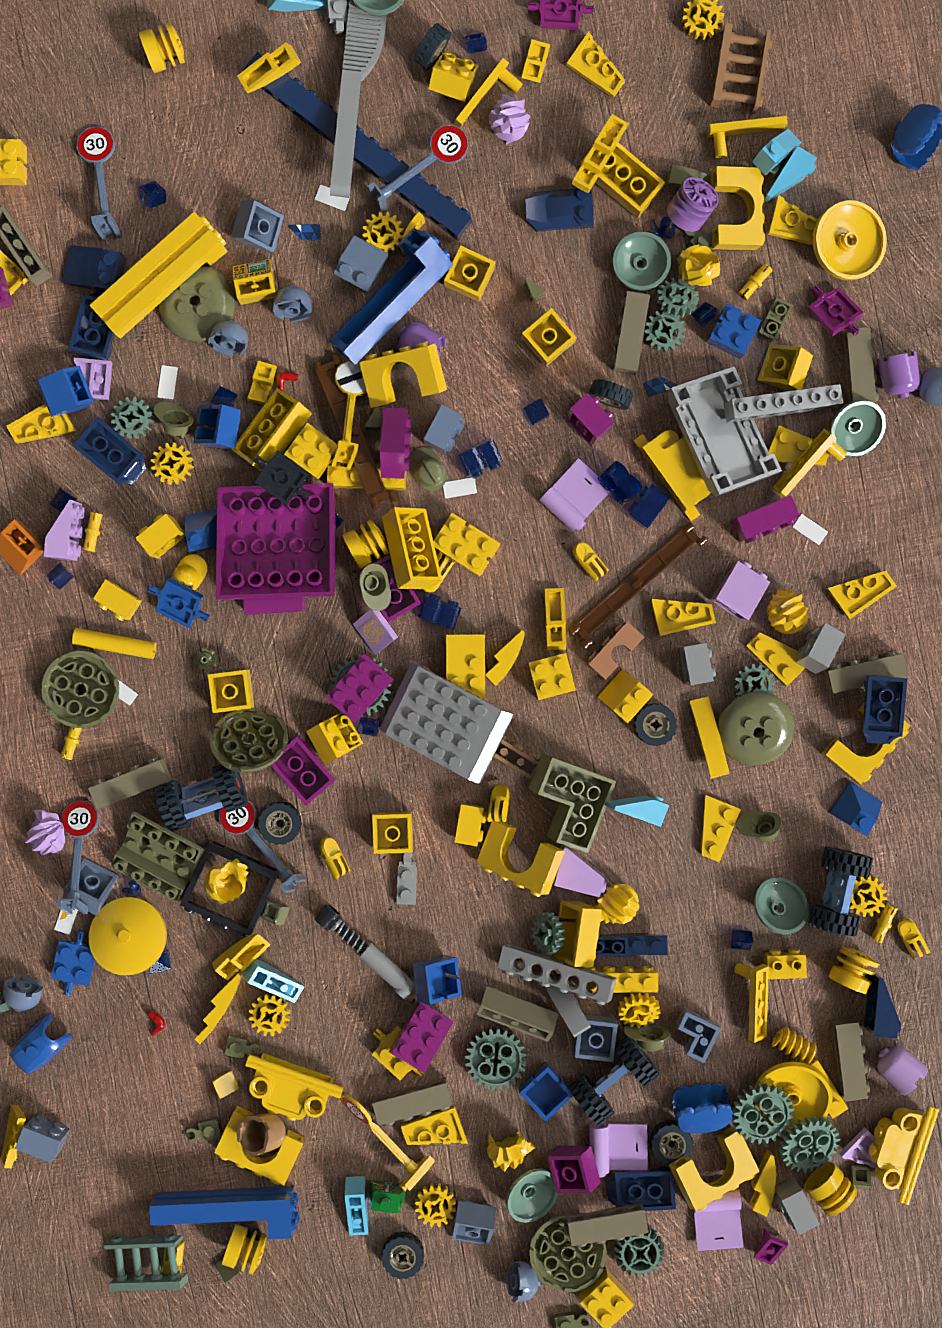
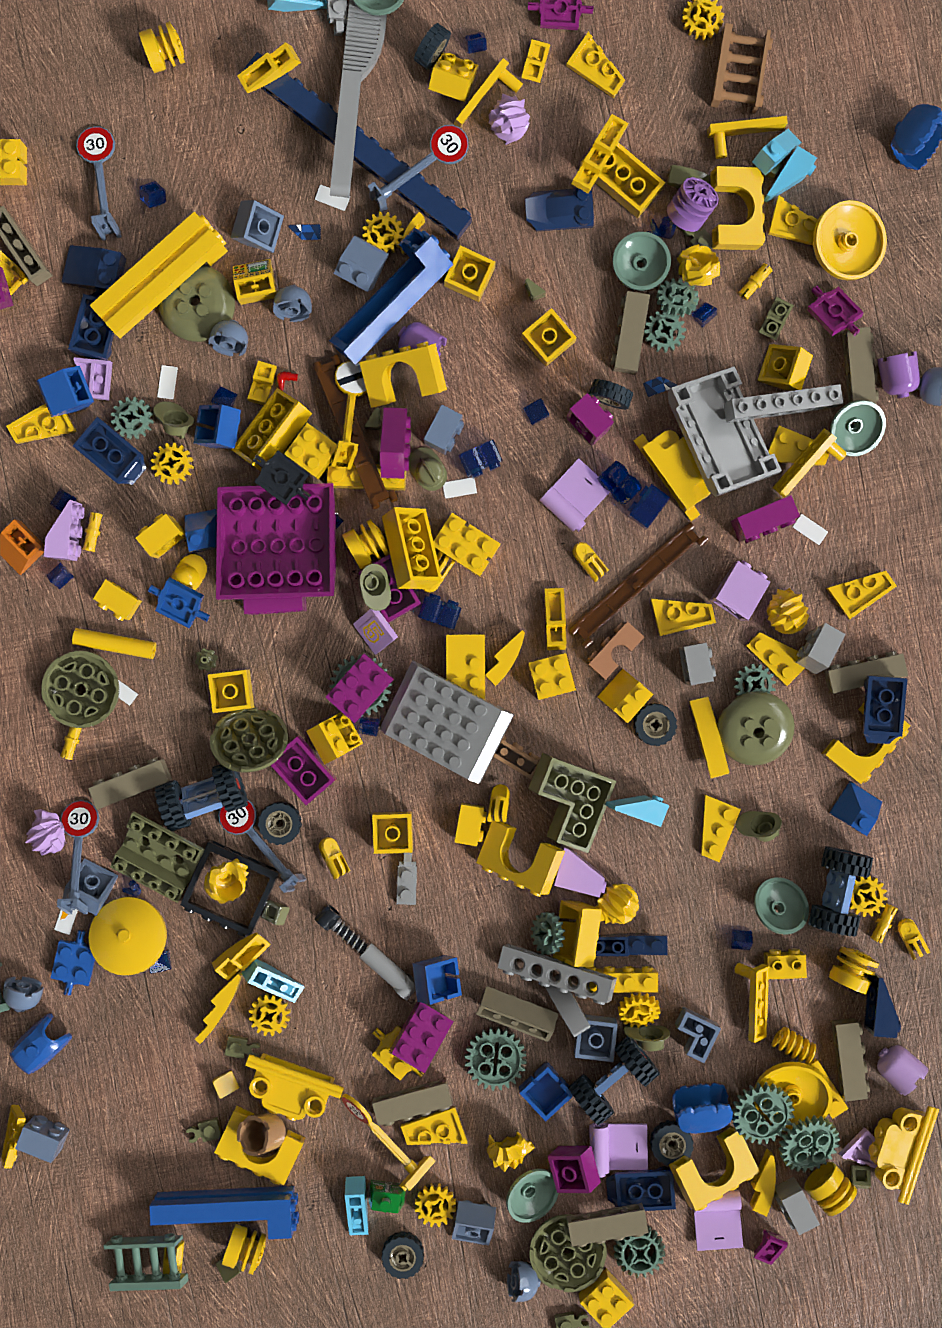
(158, 1020): red animal -> none
(733, 331): blue piece -> none

